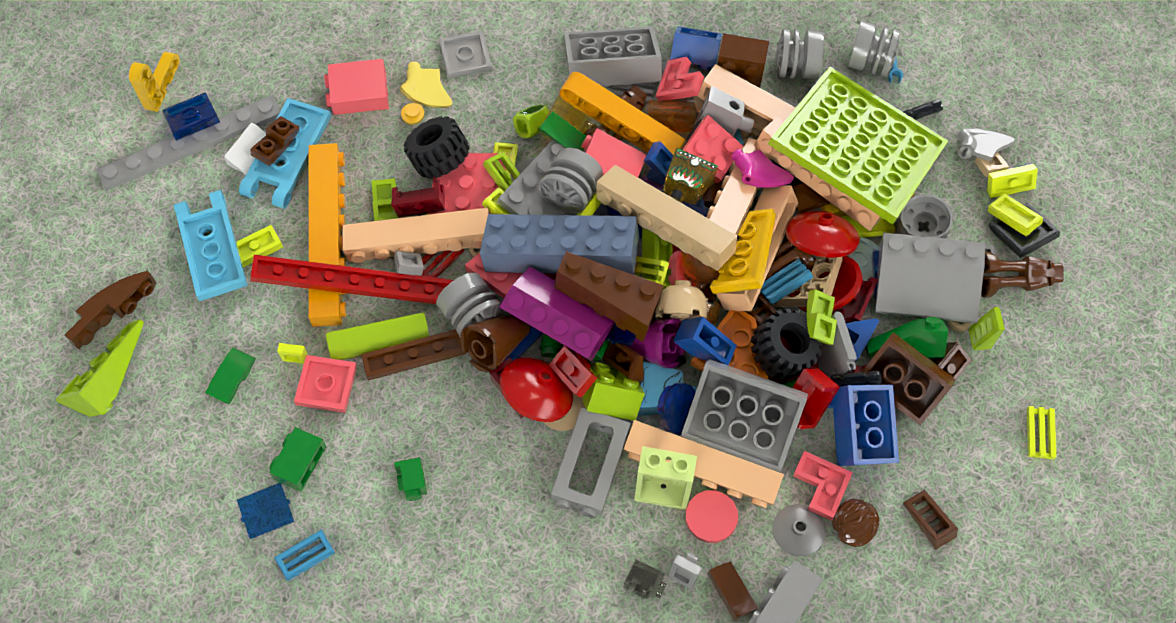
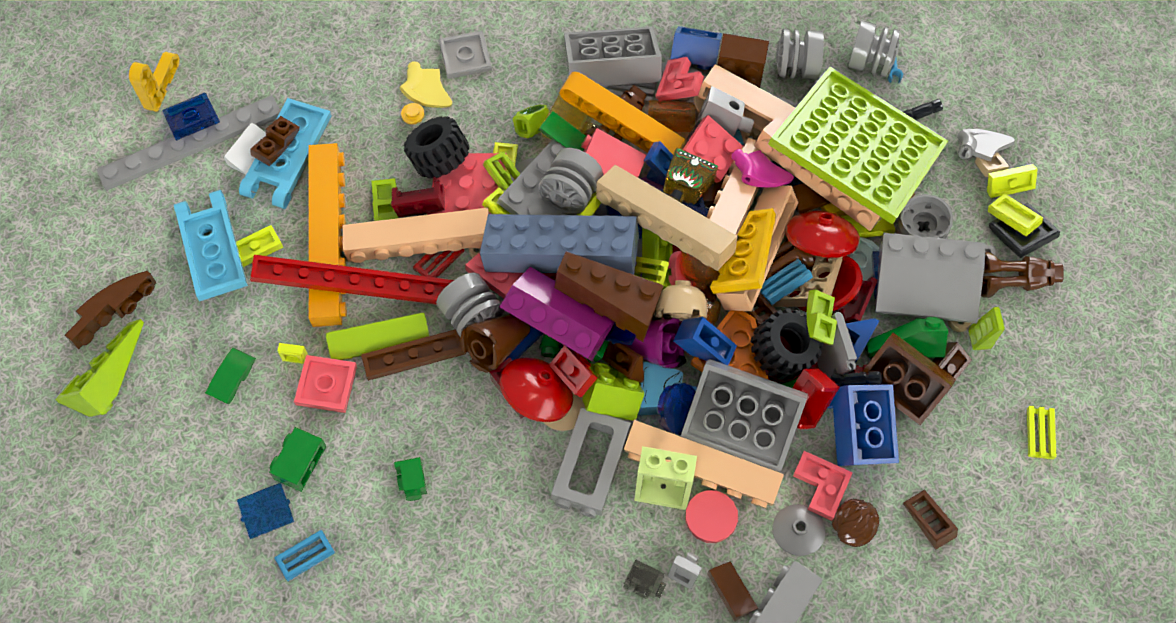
(357, 86): coral brick -> none
(408, 263): light grey tile -> none

